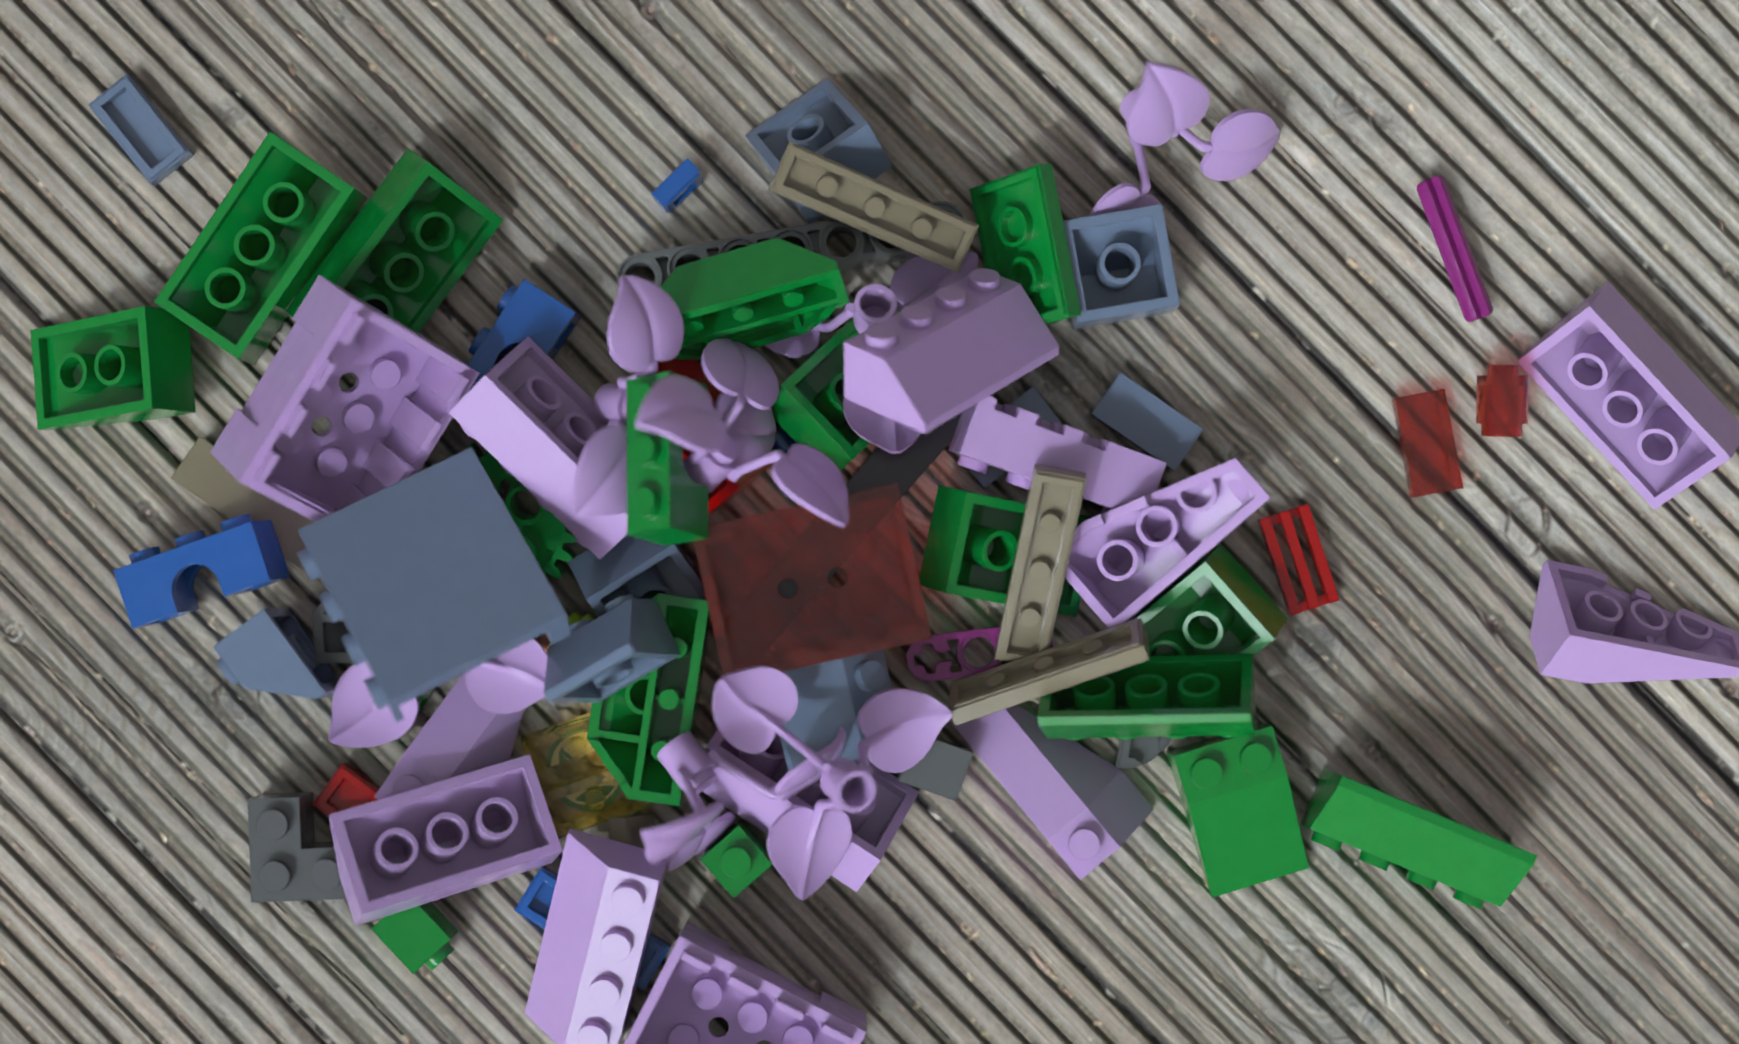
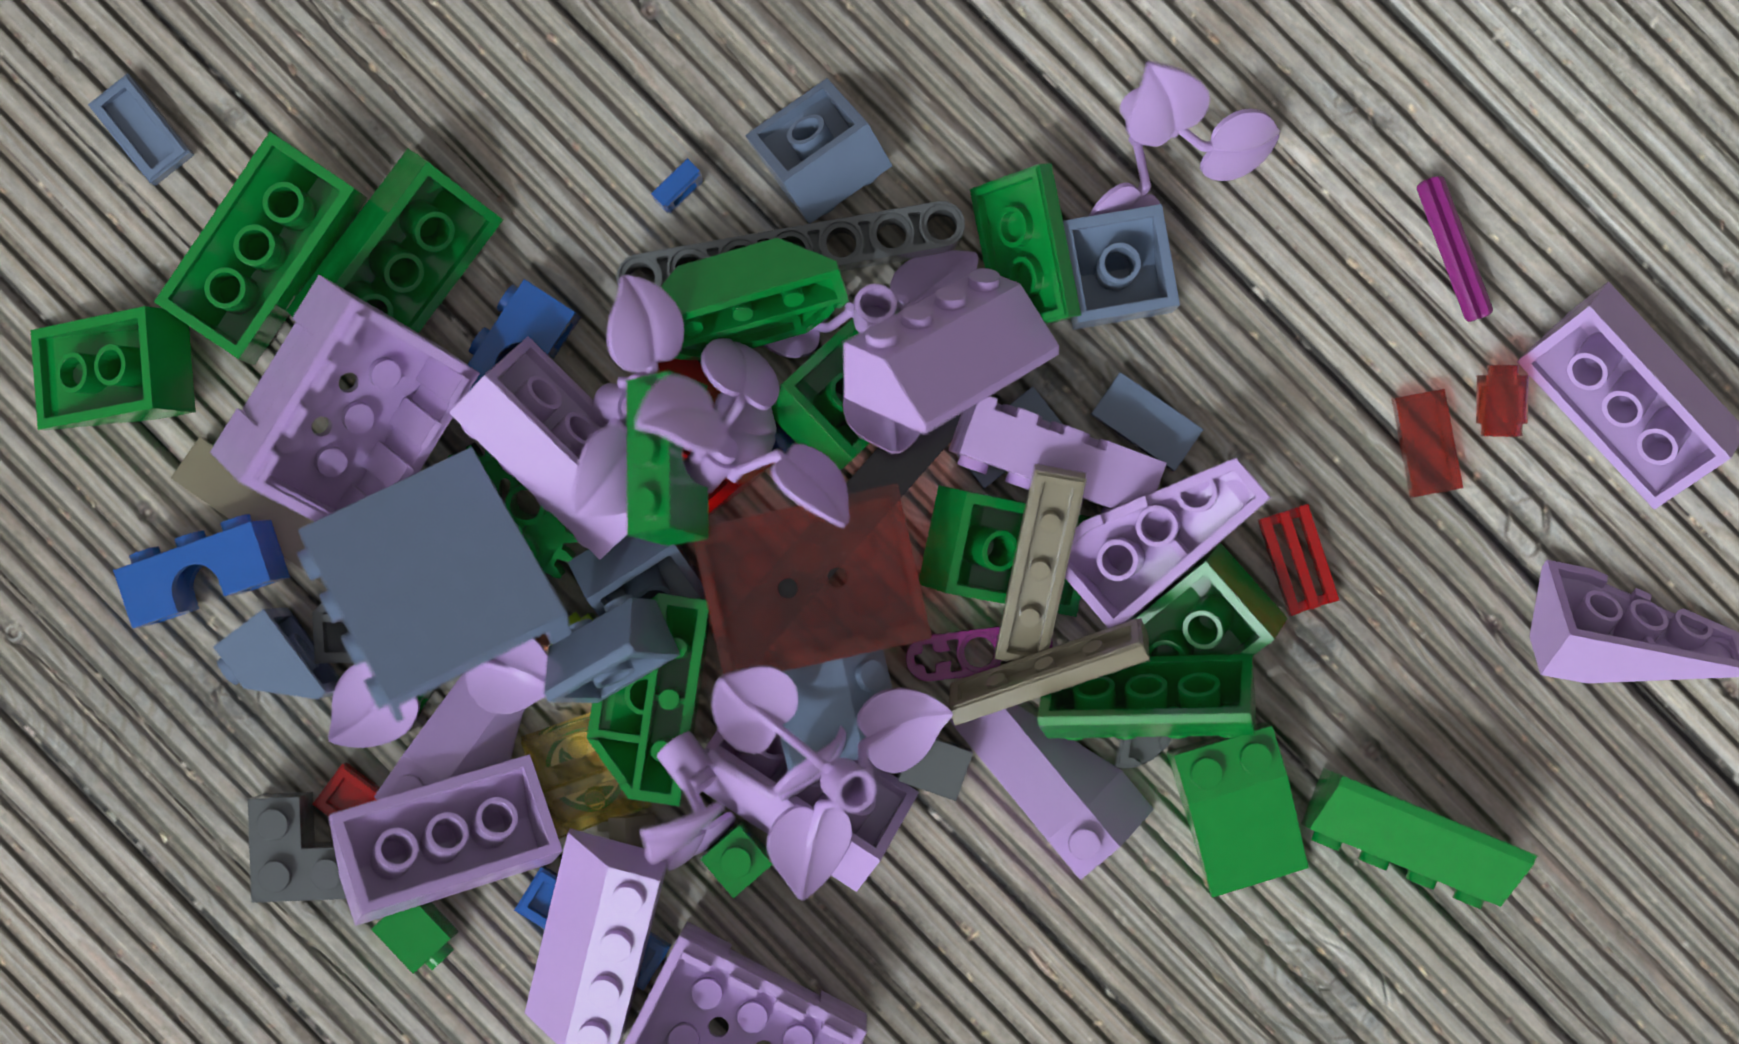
(873, 207): dark tan tile -> none

